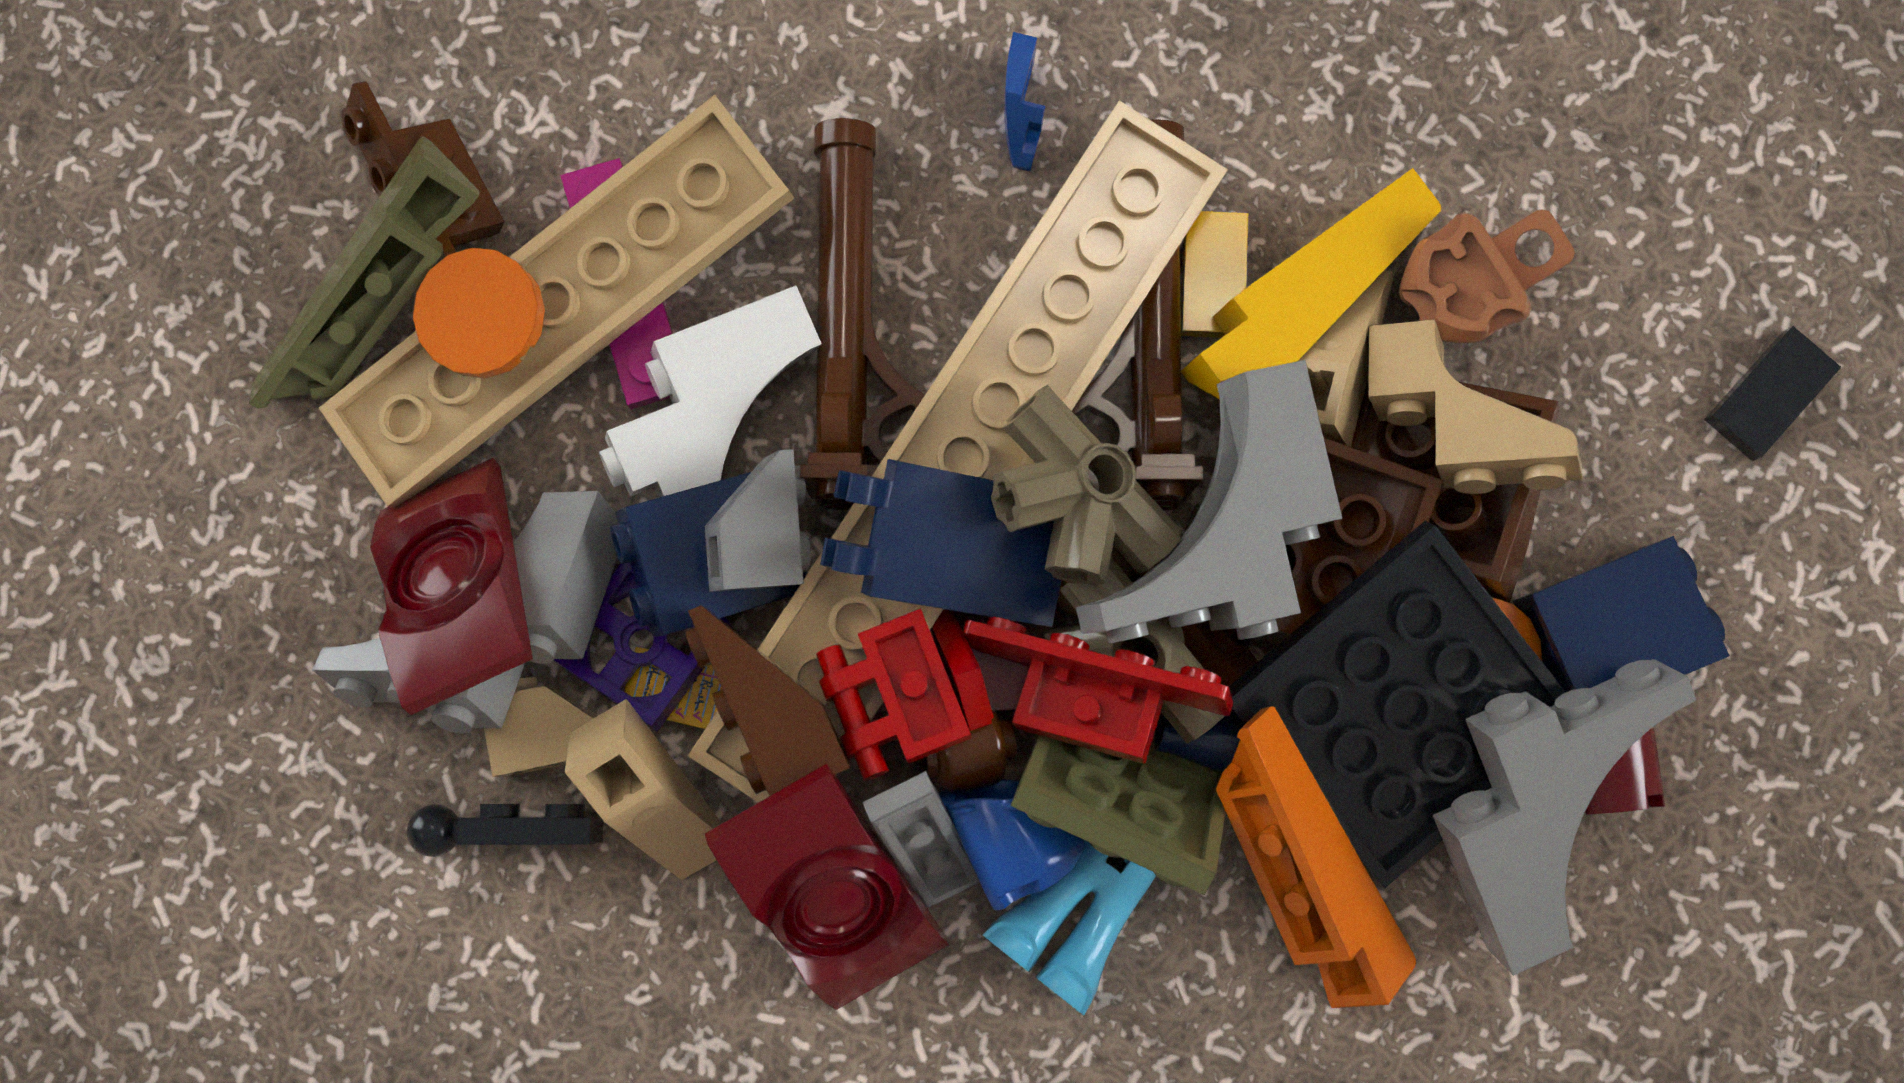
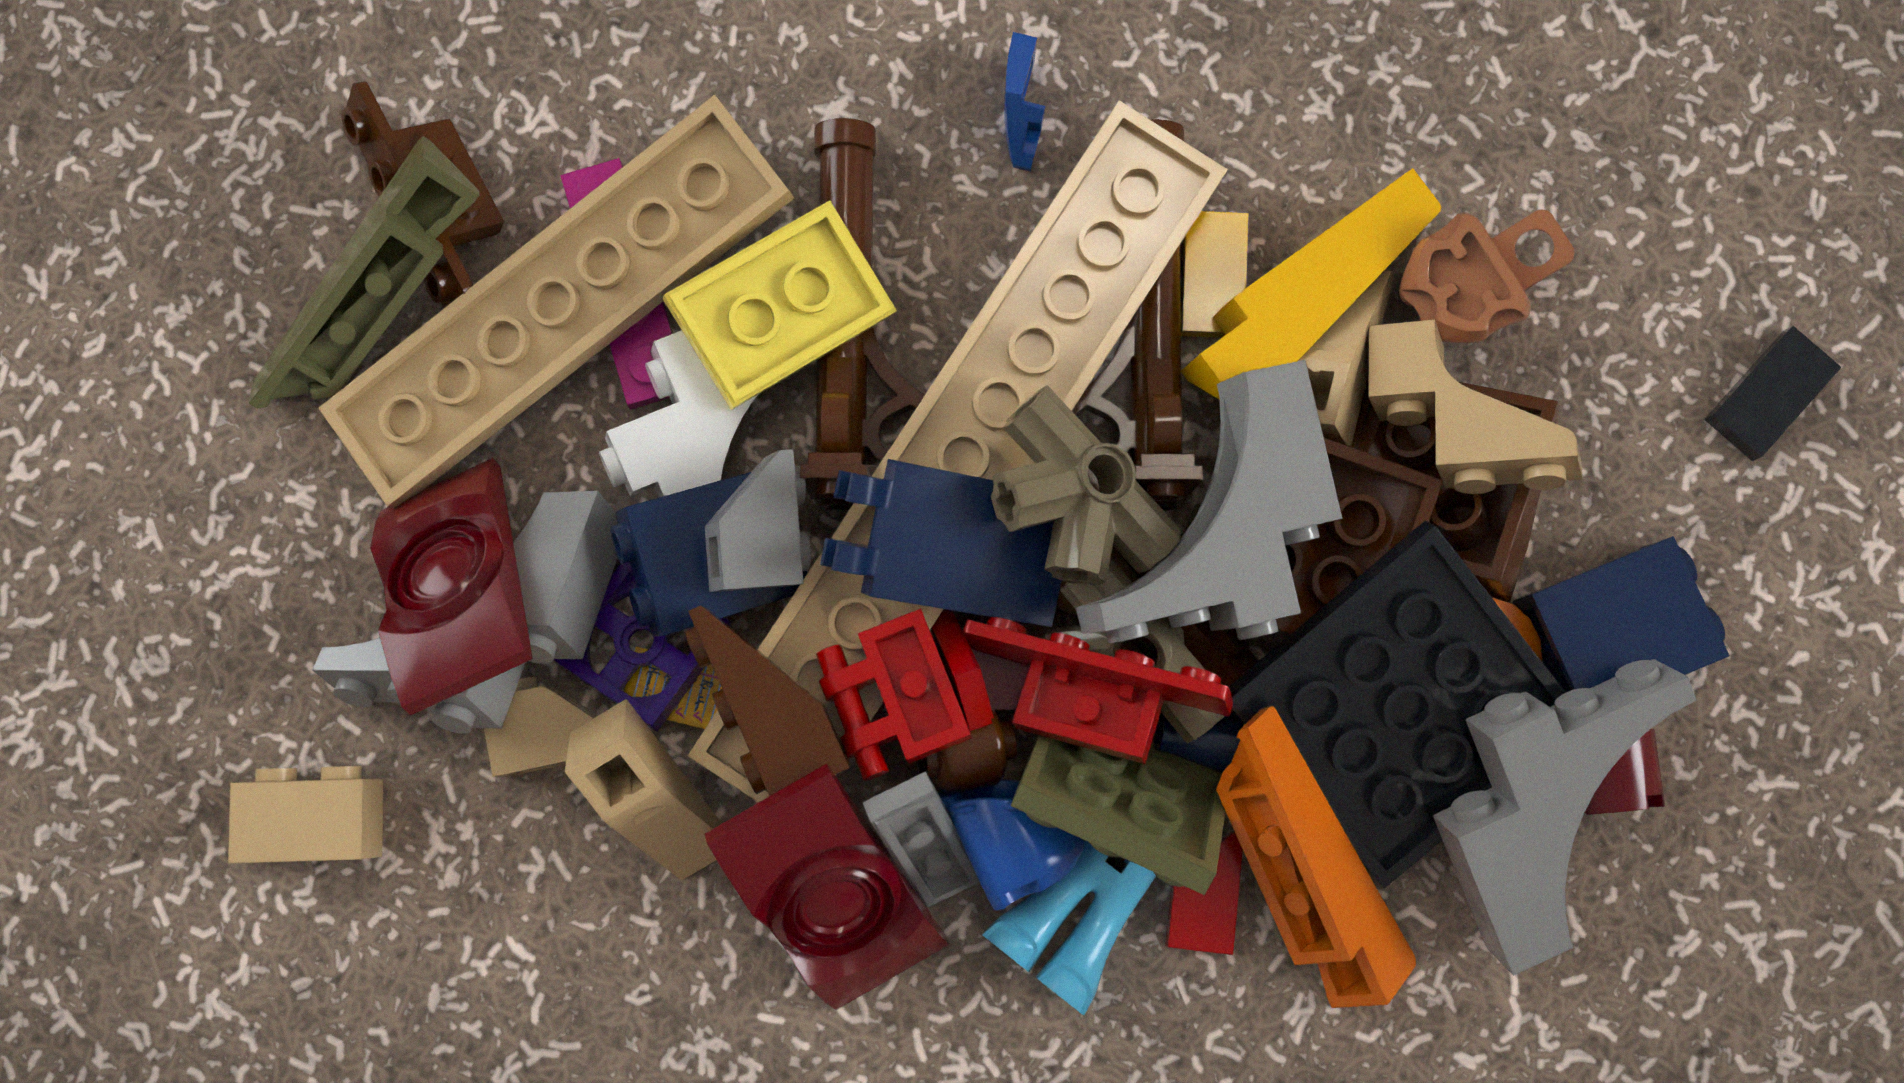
(306, 819): none -> tan brick
(438, 829): black plate -> none
(478, 312): orange tile -> none
(779, 304): none -> light yellow tile
(1208, 920): none -> red tile

